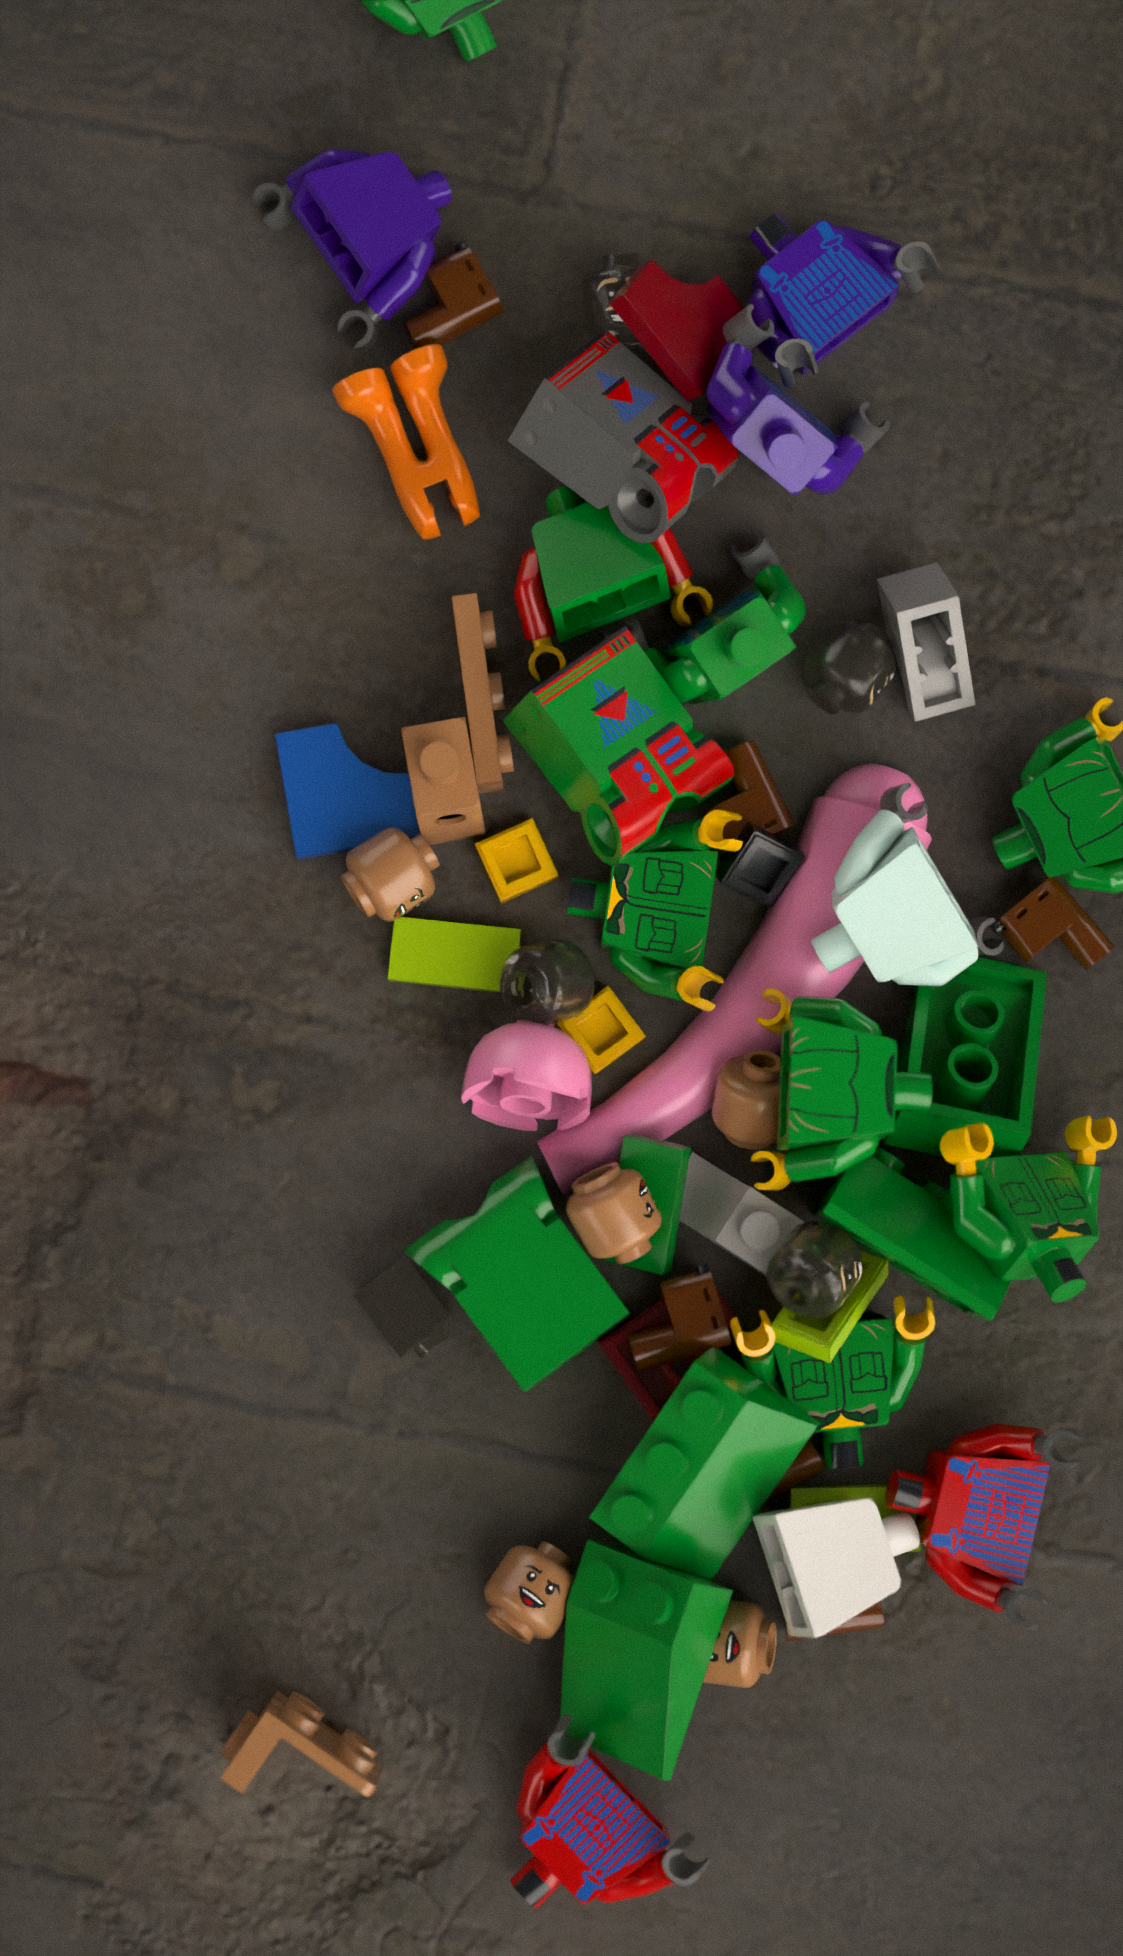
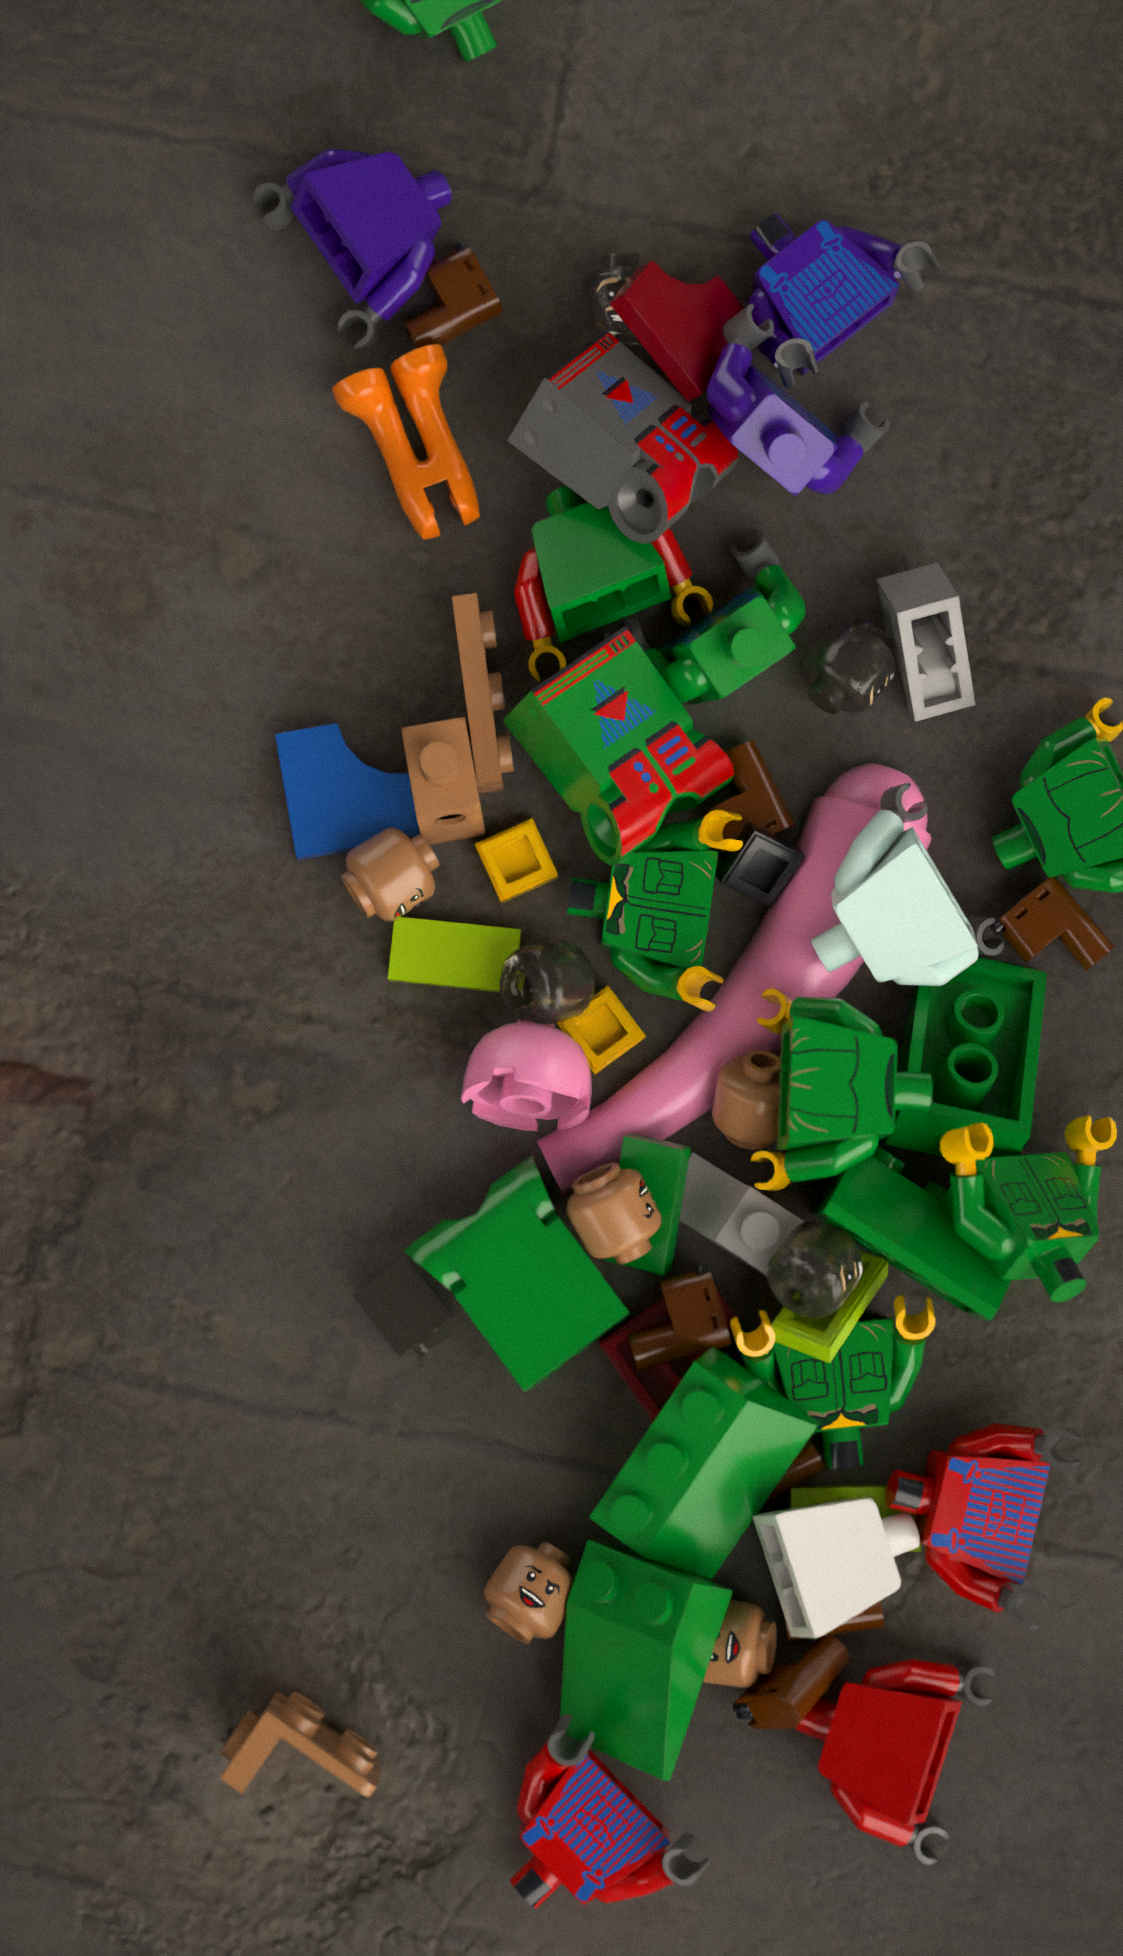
(791, 1690): none -> reddish brown piece
(890, 1745): none -> red torso

